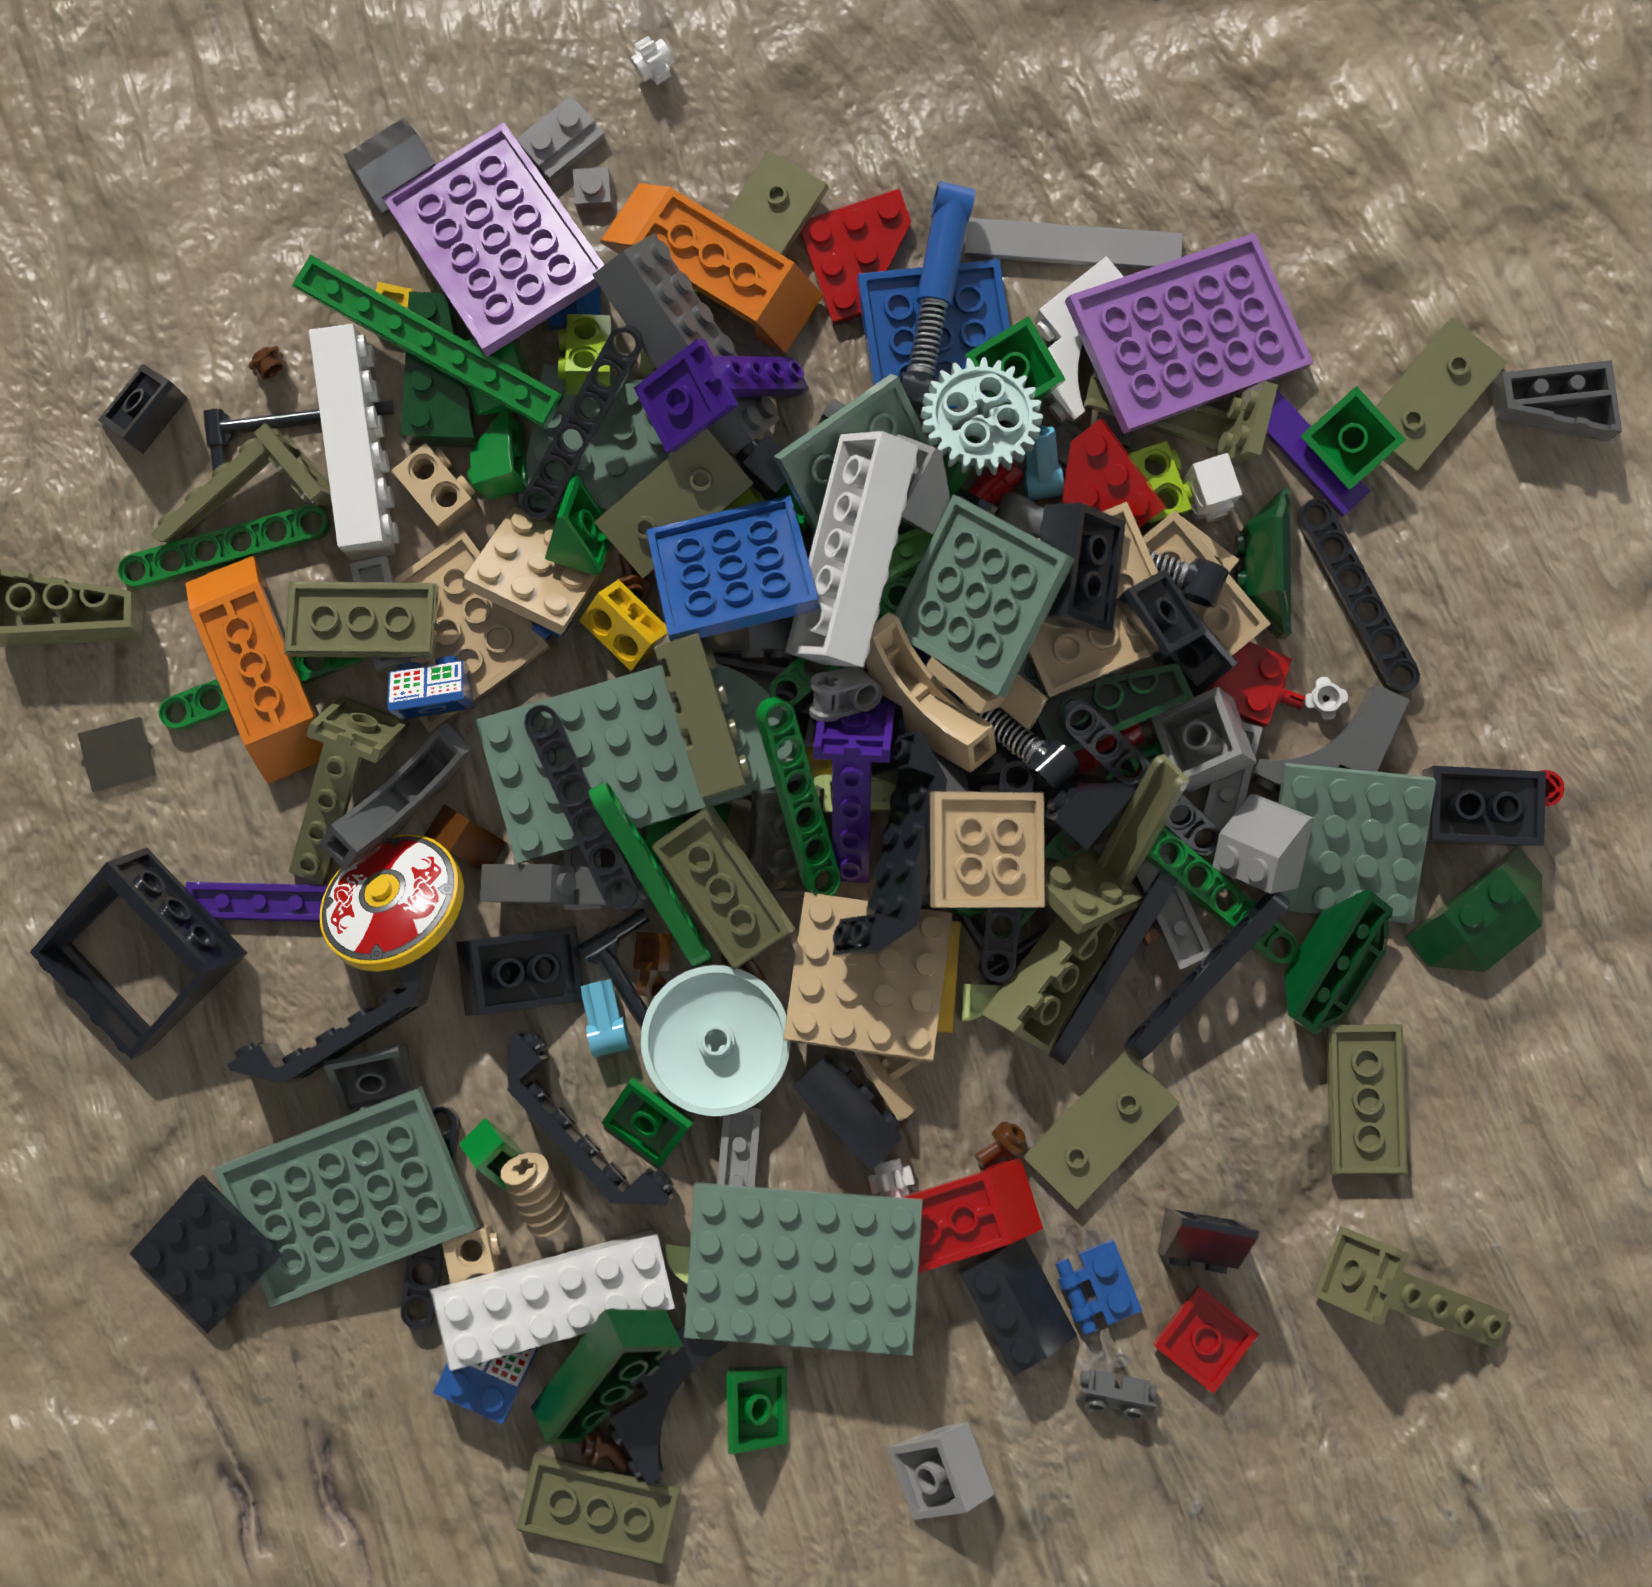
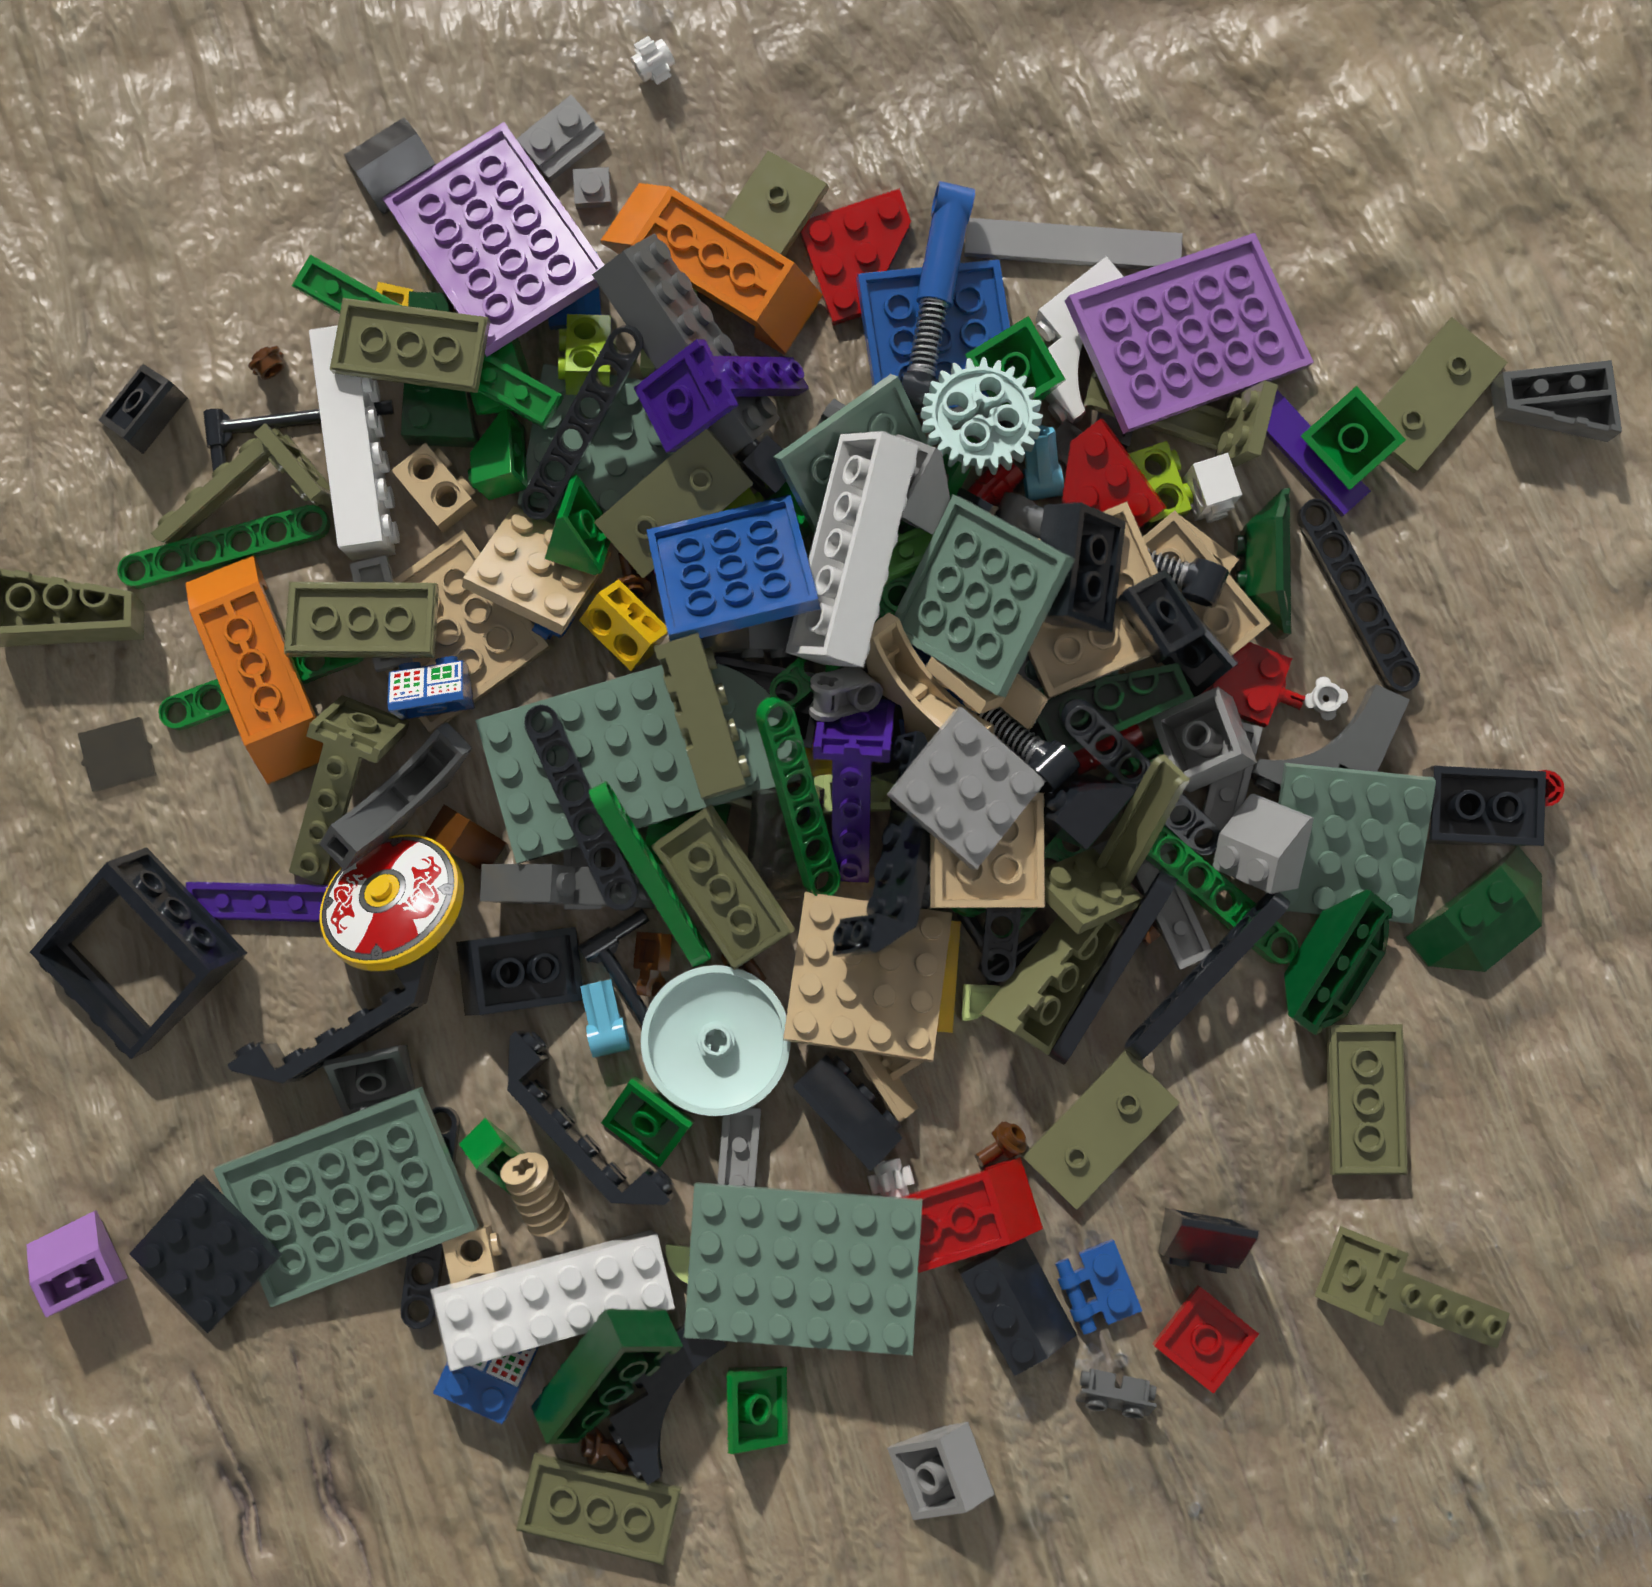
(72, 1264): none -> medium lavender slope
(410, 345): none -> olive plate
(966, 788): none -> light grey plate

